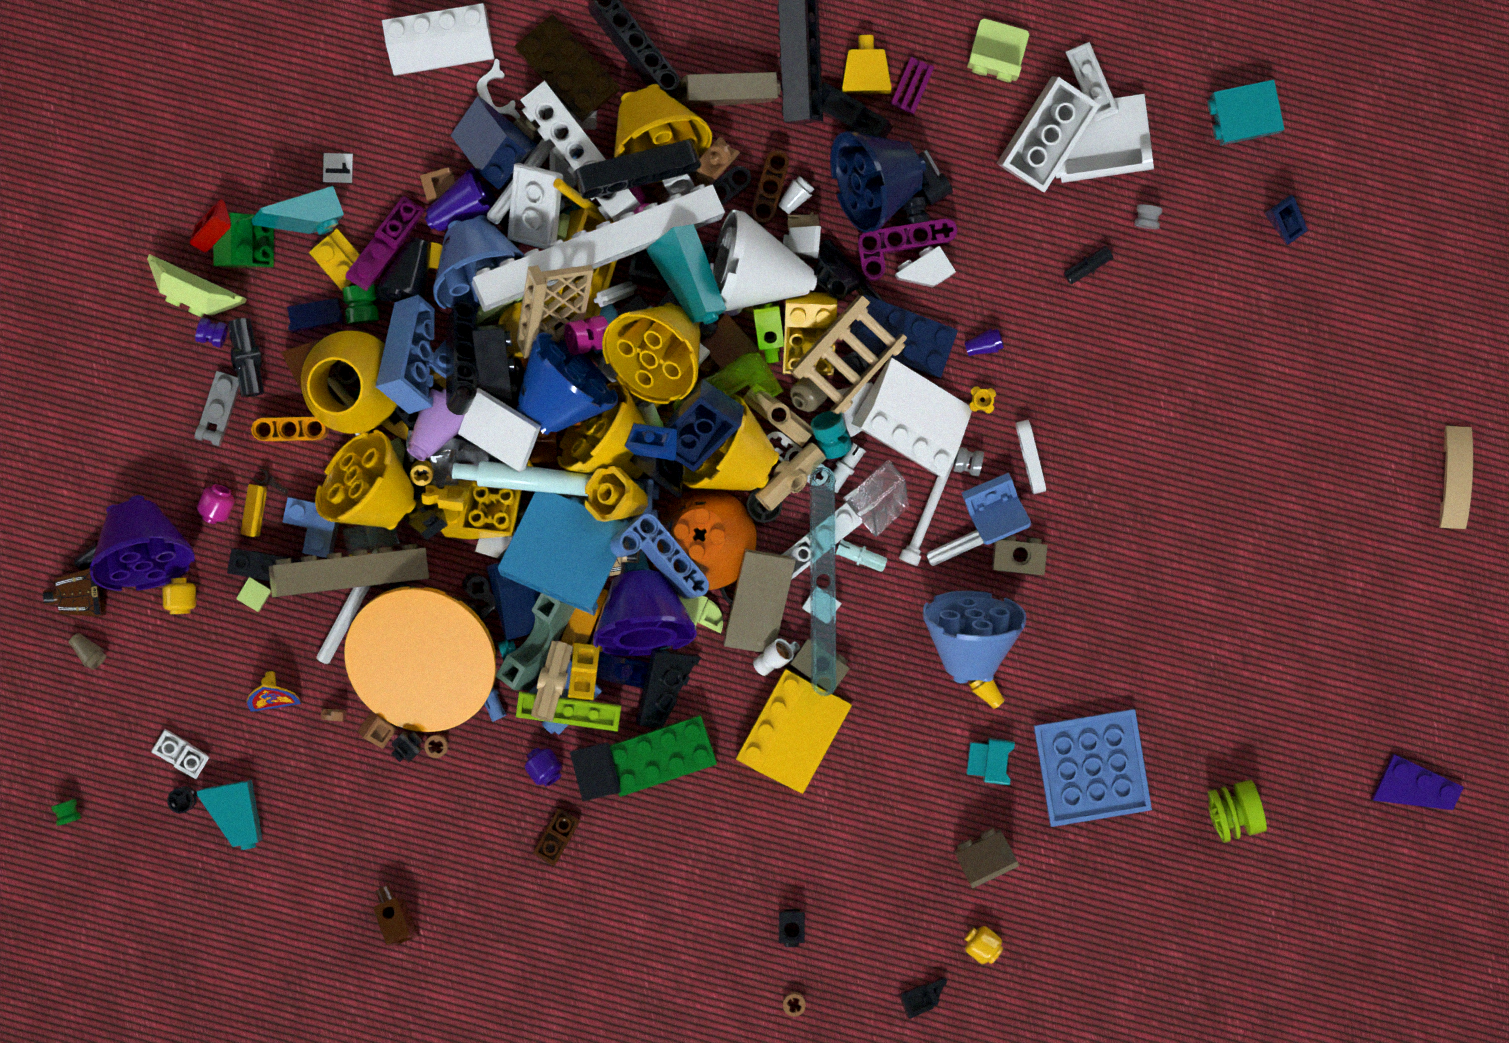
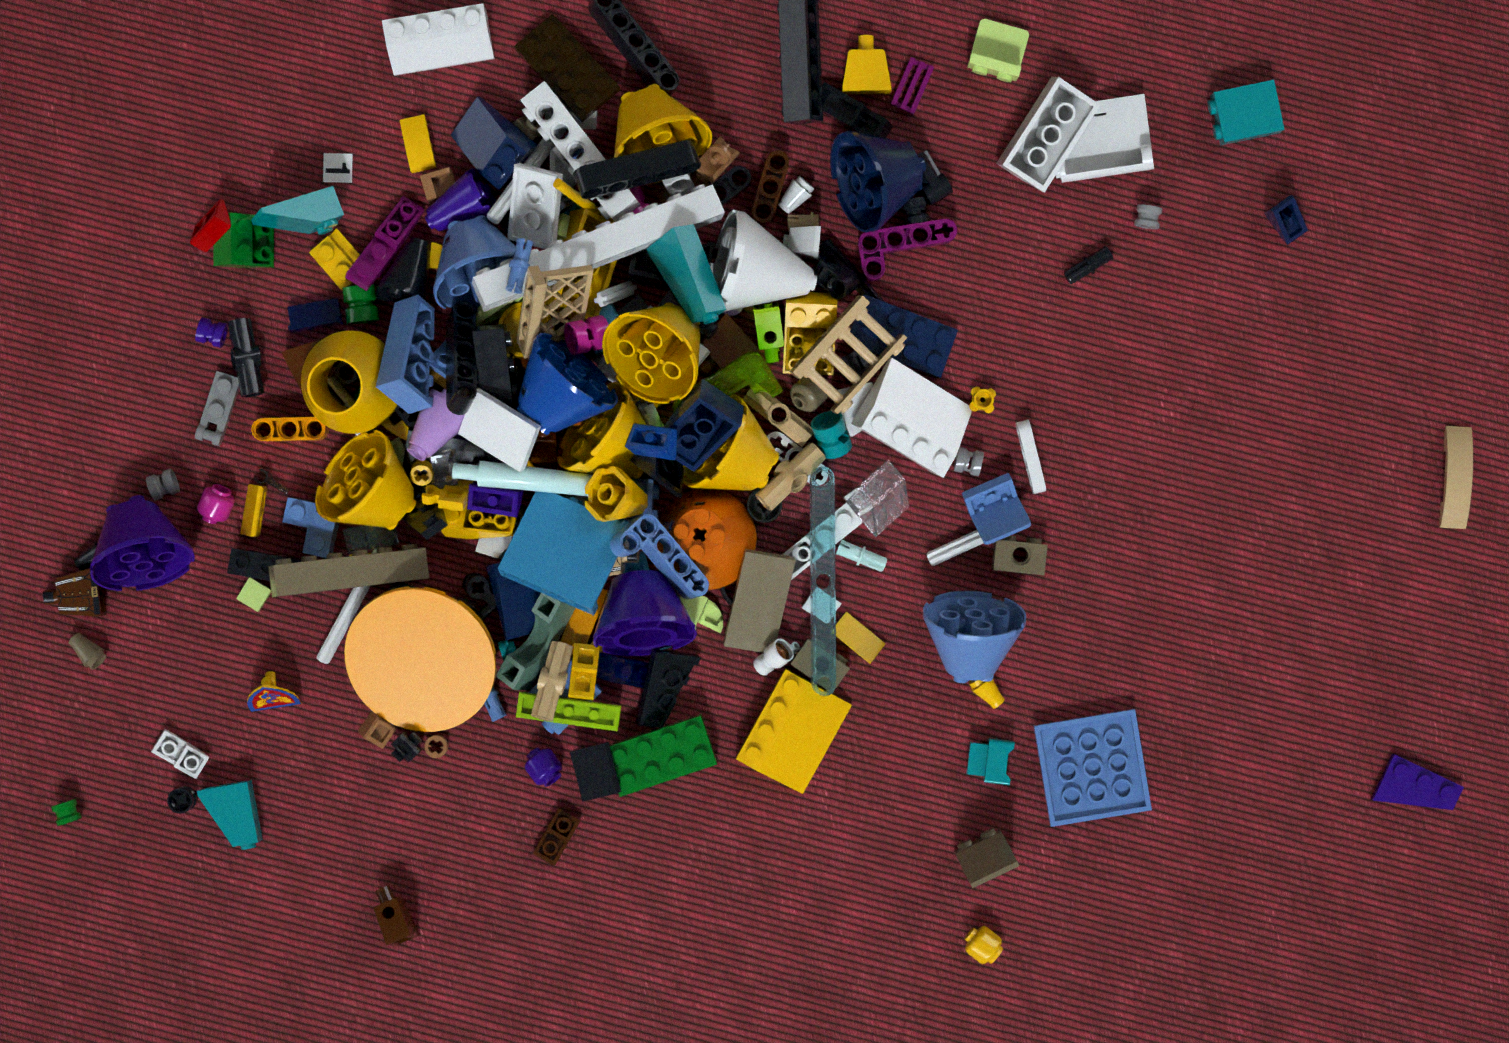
(162, 484): none -> light grey wheel
(179, 596): yellow head -> none
(192, 290): yellowish green wedge -> none
(334, 714): medium nougat tile -> none
(417, 143): none -> yellow slope
(483, 92): white helmet -> none
(494, 500): none -> dark purple slope
(519, 265): none -> medium blue pin
(727, 89): dark tan slope -> none
(786, 1006): medium nougat bush -> none
(787, 916): black brick -> none
(846, 466): white pin -> none
(858, 637): none -> yellow slope
(912, 552): white piece -> none
(922, 998): black slope -> none
(928, 270): white slope -> none
(985, 343): dark purple cone -> none
(1092, 80): white tile -> none
(1237, 810): lime wheel -> none

